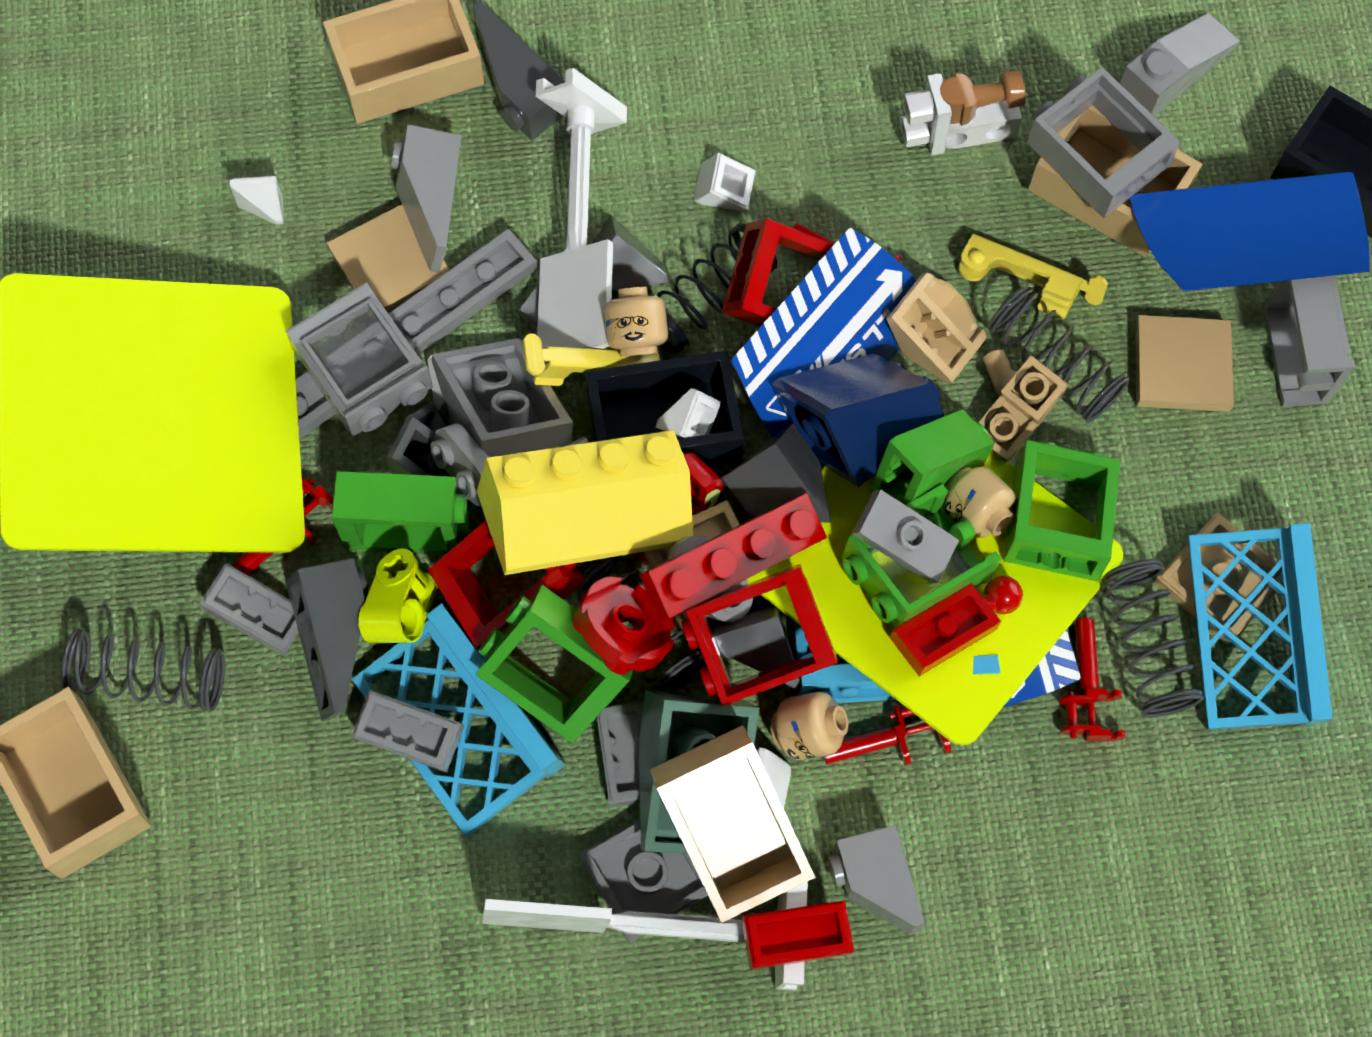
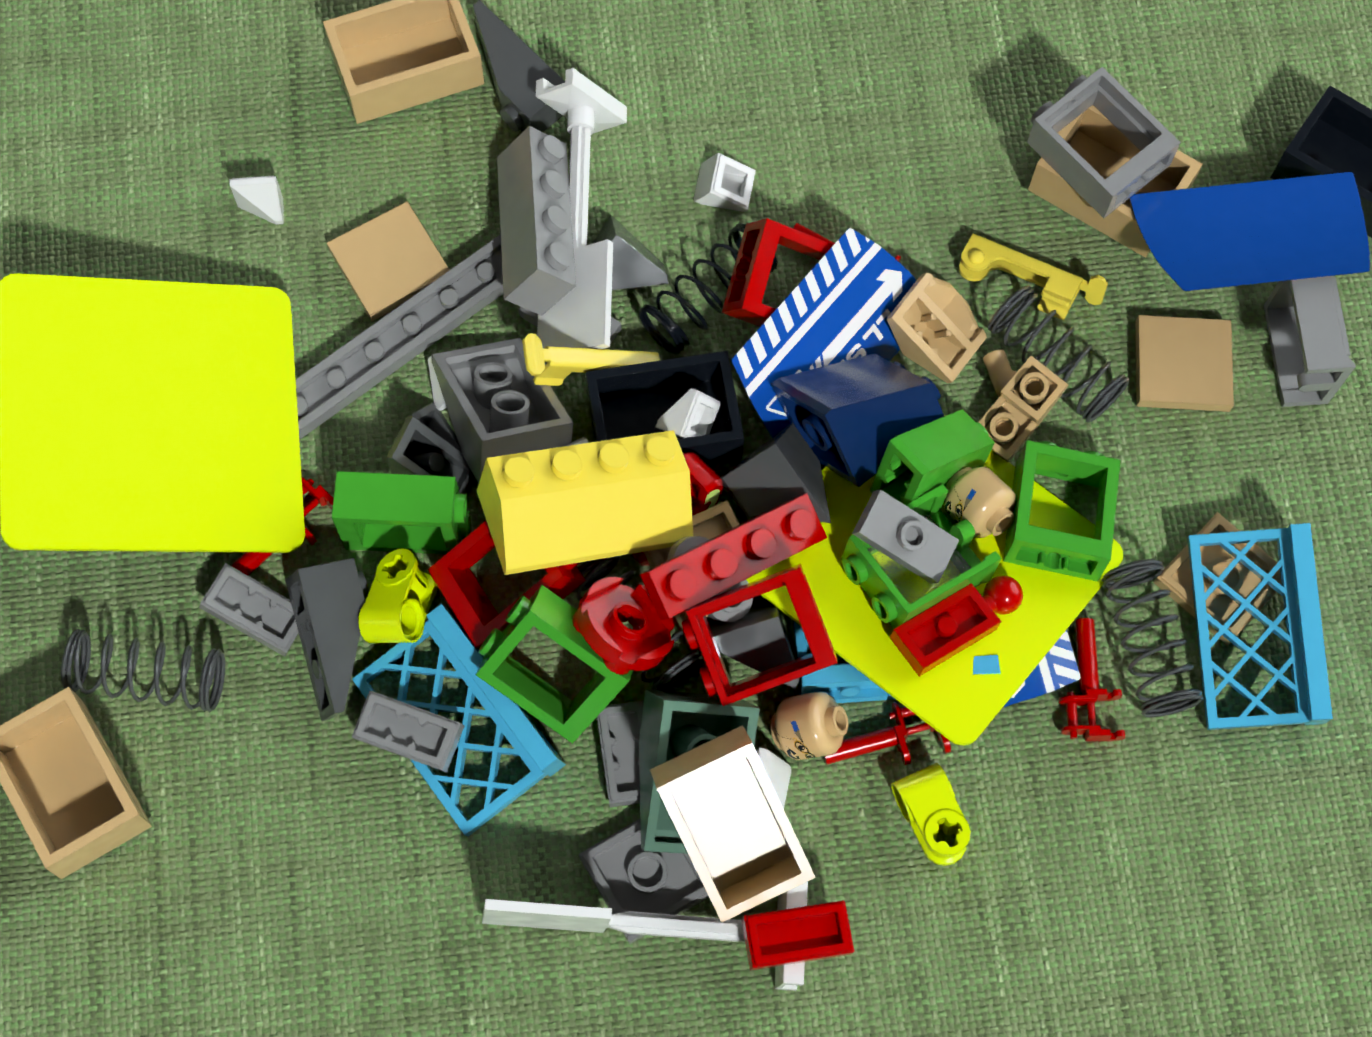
(360, 360): light grey window -> none
(426, 186): light grey slope -> none
(460, 457): light grey plate -> none
(535, 221): none -> light grey brick
(636, 322): tan head -> none
(878, 877): light grey slope -> none
(929, 806): none -> neon yellow piece
(962, 113): white hips -> none
(1177, 62): light grey slope -> none

